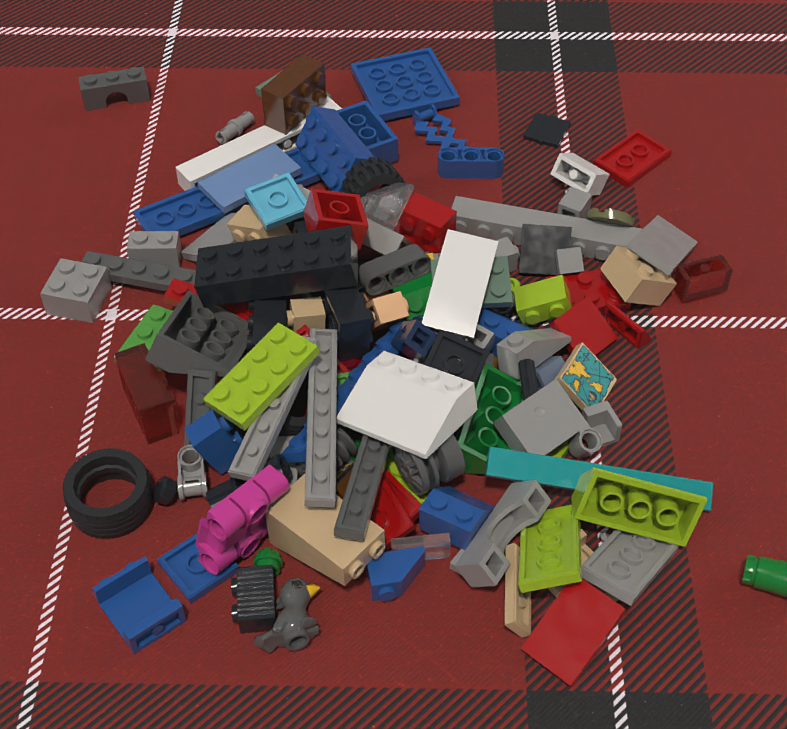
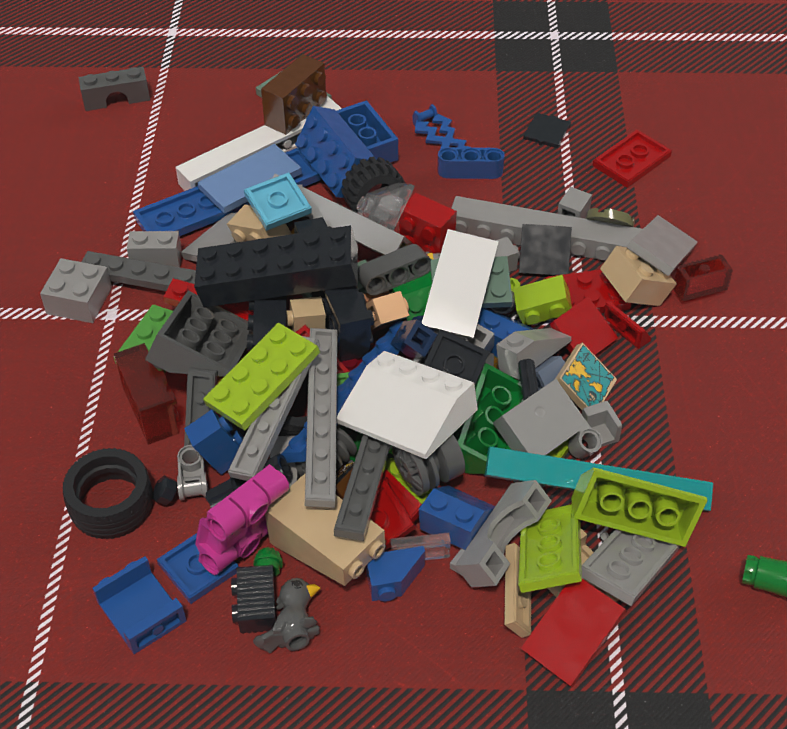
(234, 127): light grey pin -> none
(335, 209): red brick -> none
(404, 83): blue plate -> none
(569, 260): light grey tile -> none
(579, 173): white brick -> none

